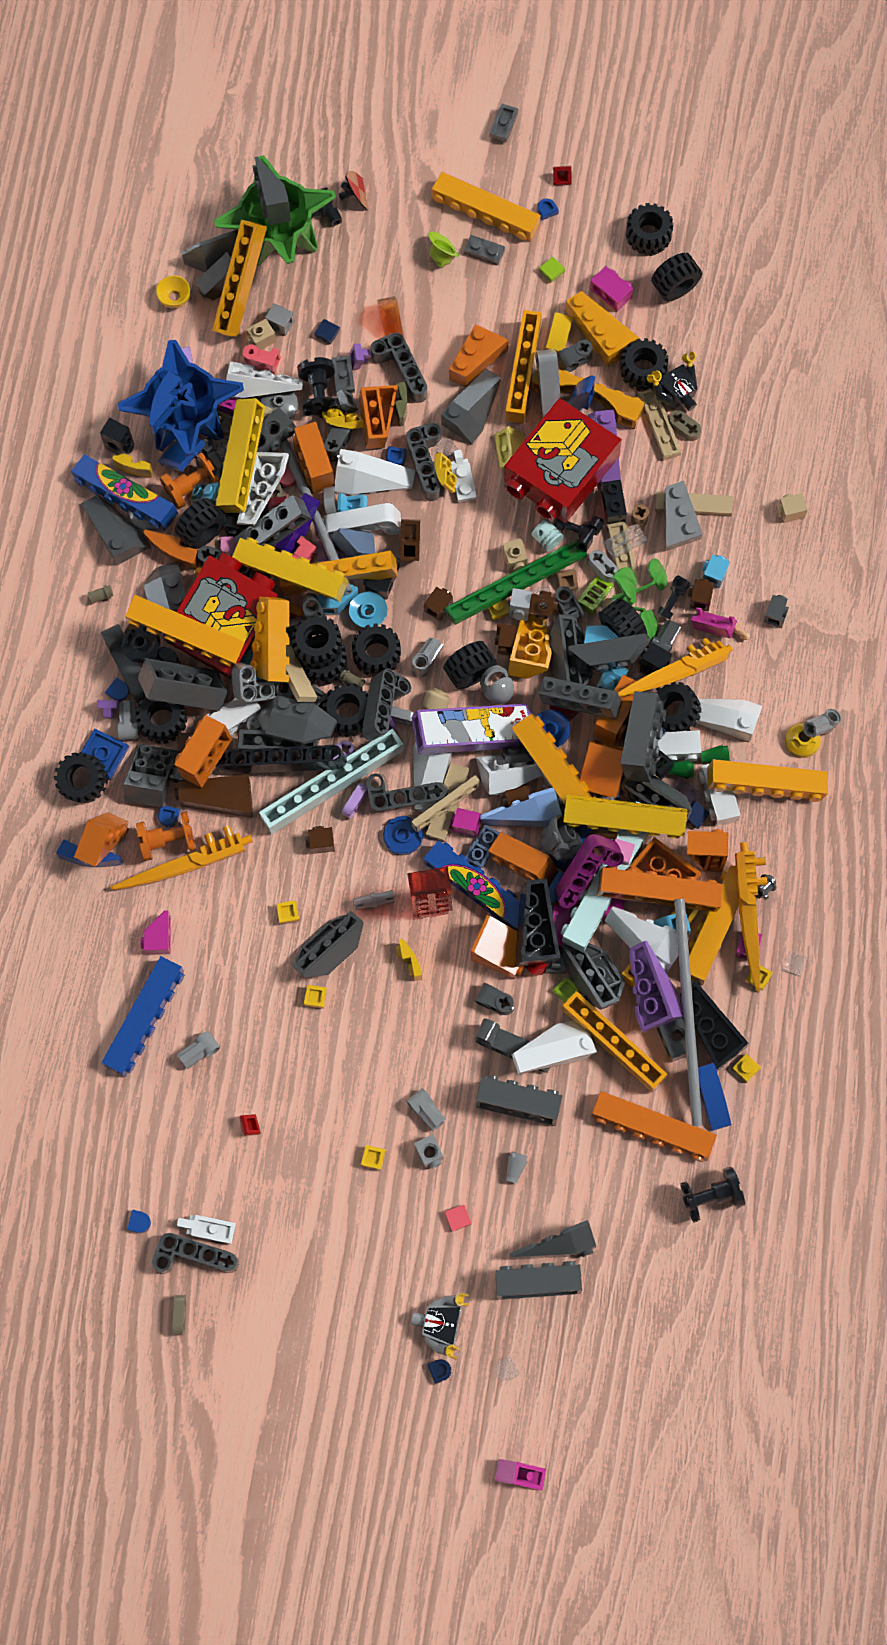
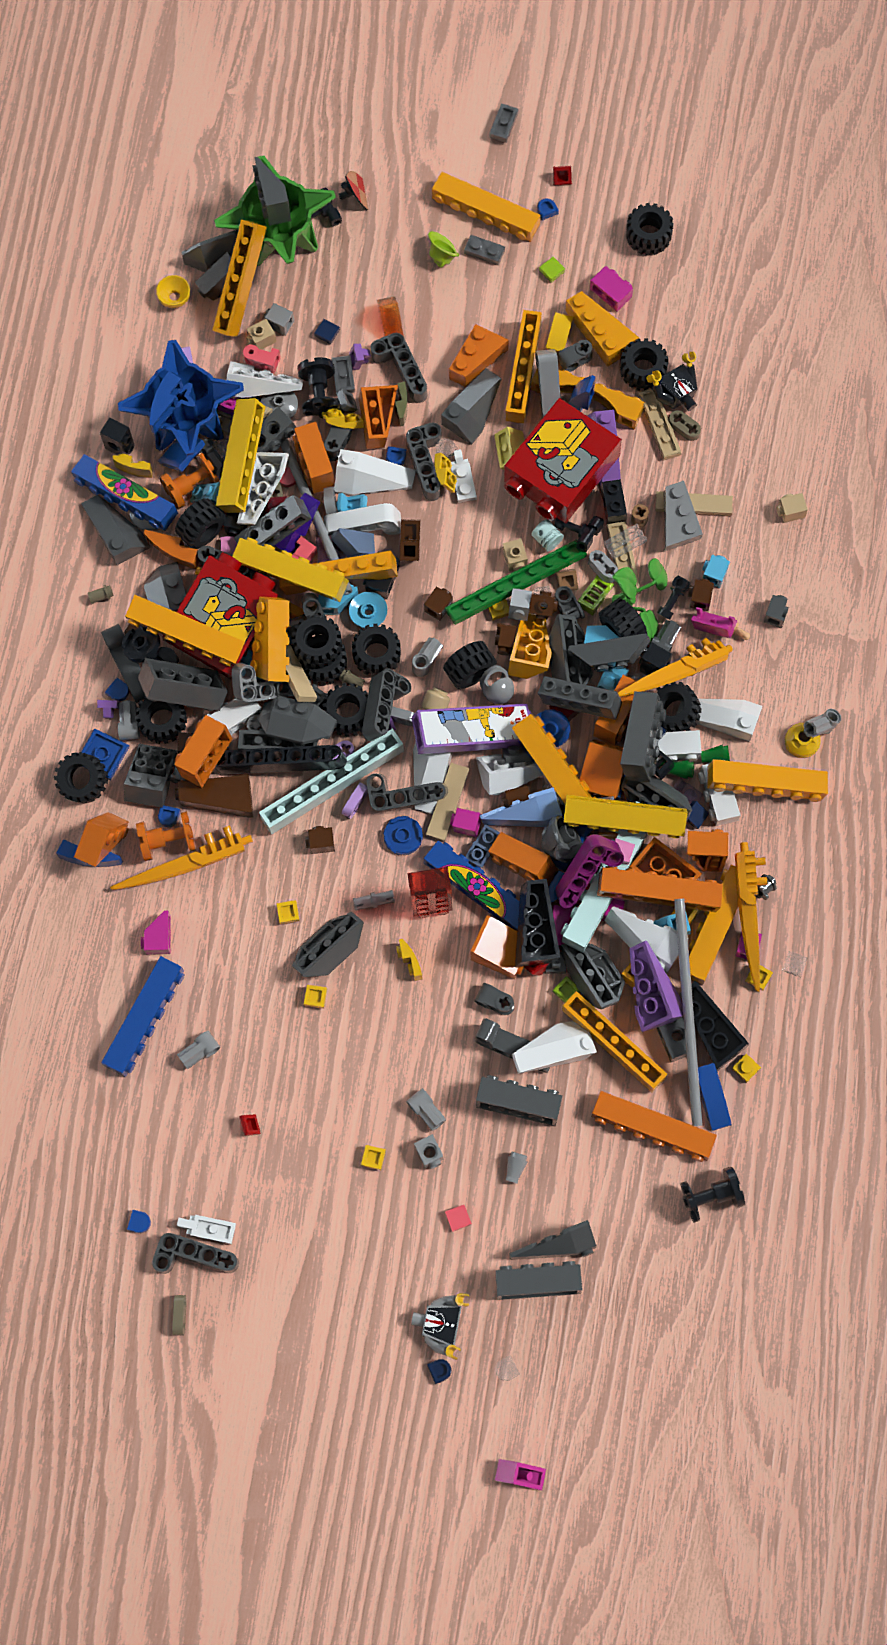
(445, 803): tan tile -> none
(676, 276): black tyre -> none

